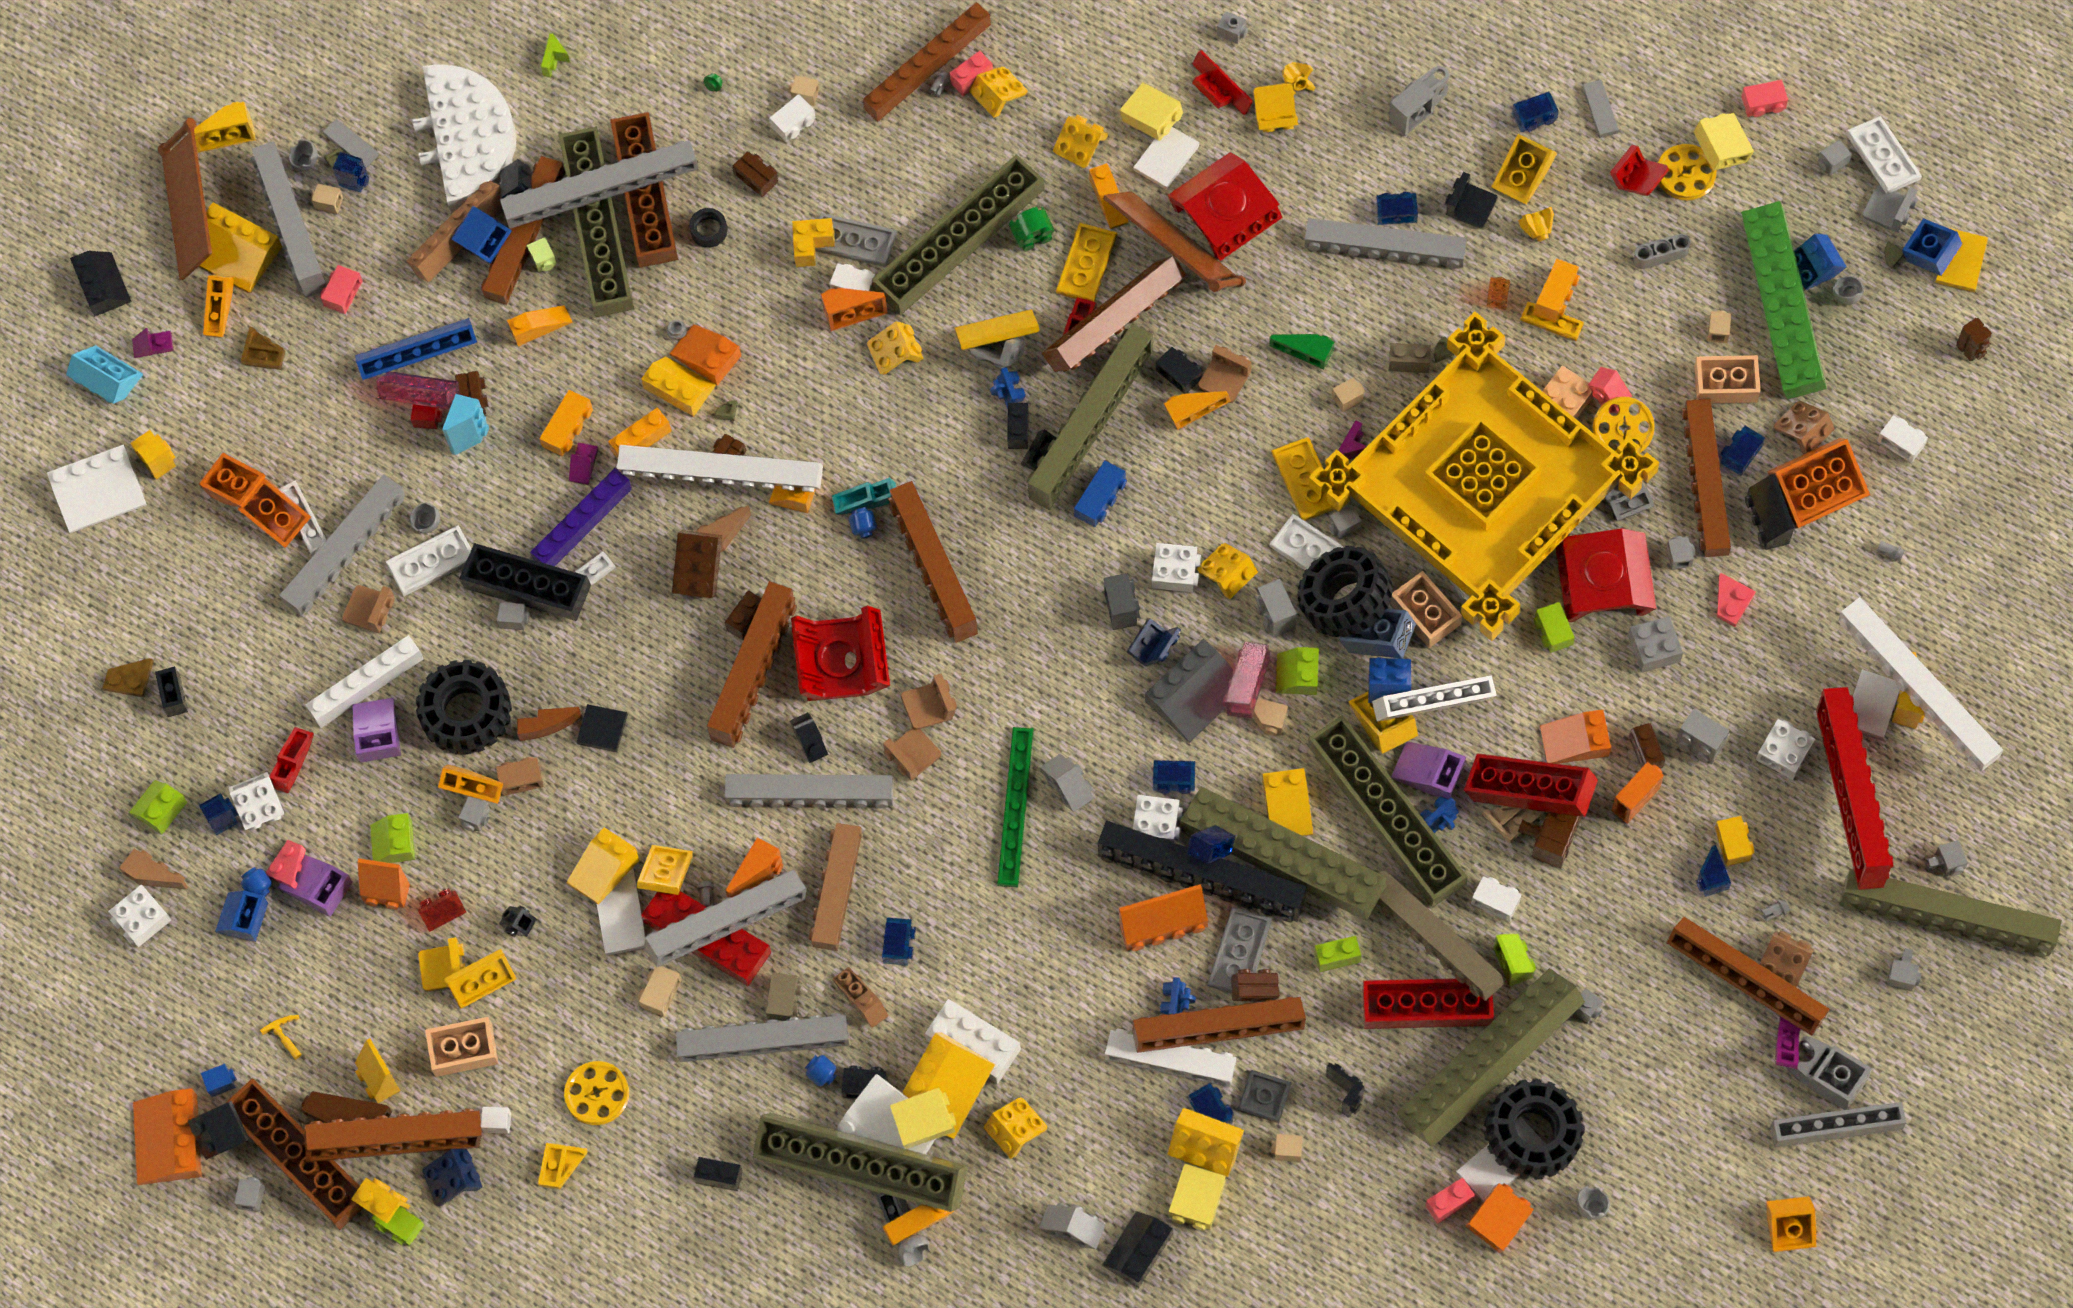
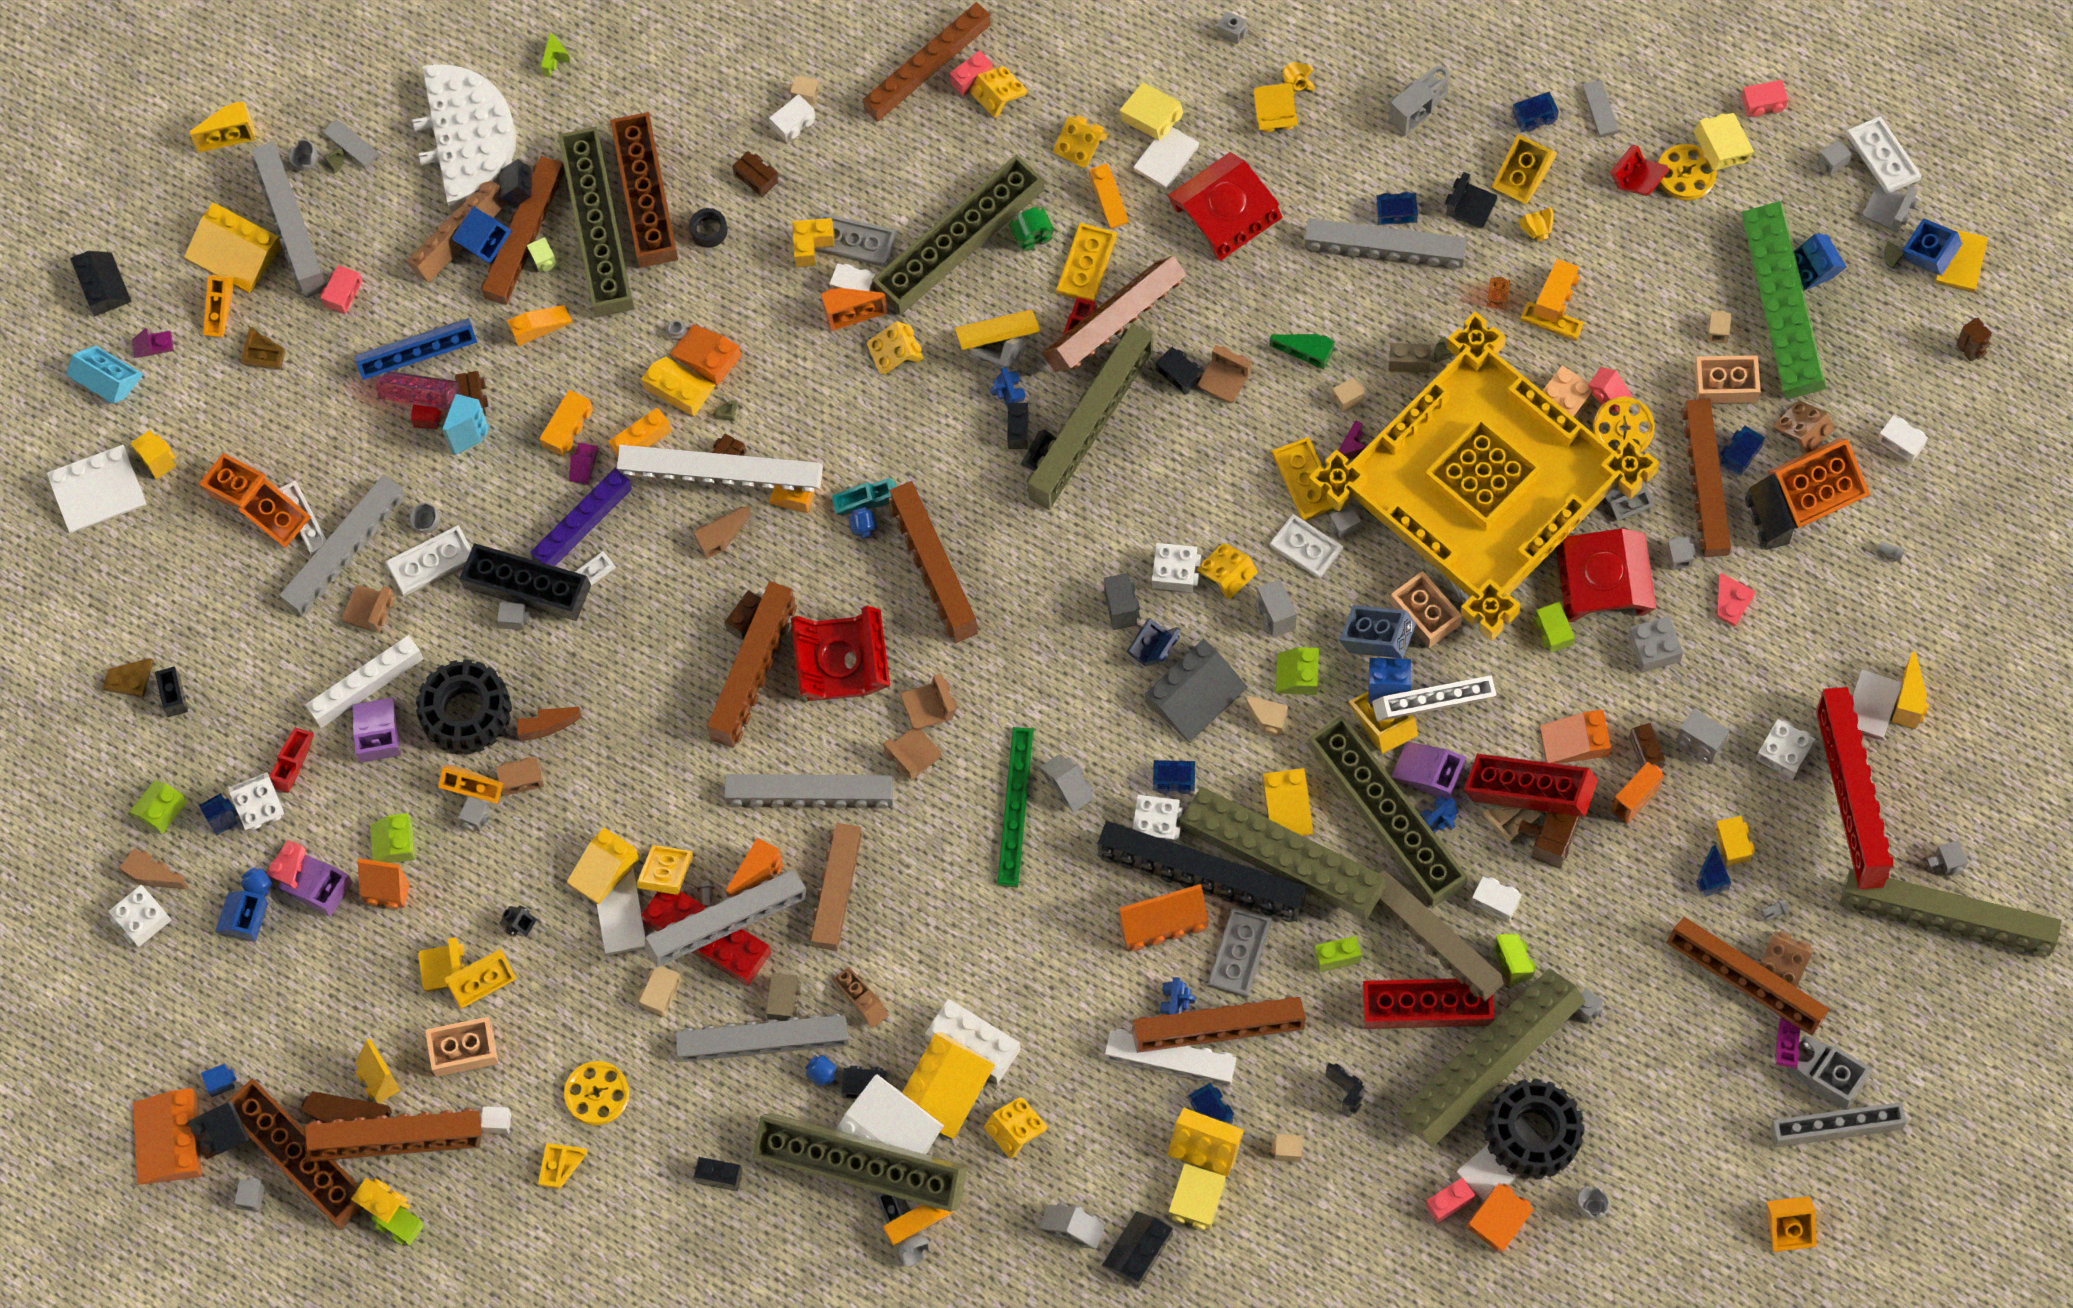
(186, 199): dark orange flag -> none
(275, 1025): yellow piece -> none
(327, 198): tan brick -> none
(350, 172): clear blue brick -> none
(441, 909): clear red bracket -> none
(451, 1176): dark blue bracket -> none
(599, 184): light grey brick -> none
(602, 728): black tile -> none
(696, 564): reddish brown brick -> none
(713, 82): green plate -> none
(809, 737): black brick -> none
(897, 941): clear blue brick -> none
(923, 1118): light yellow brick -> none
(942, 79): light grey pin -> none
(1100, 494): blue brick -> none
(1174, 240): dark orange flag -> none
(1192, 406): light orange slope -> none
(1211, 844): clear blue brick -> none
(1218, 85): red bracket -> none
(1247, 680): clear pink brick -> none
(1255, 986): reddish brown brick -> none
(1264, 1096): dark grey tile -> none
(1358, 608): black tyre -> none
(1667, 244): light grey beam -> none
(1848, 290): light grey hair -> none
(1903, 973): light grey brick -> none
(1920, 685): white brick -> none

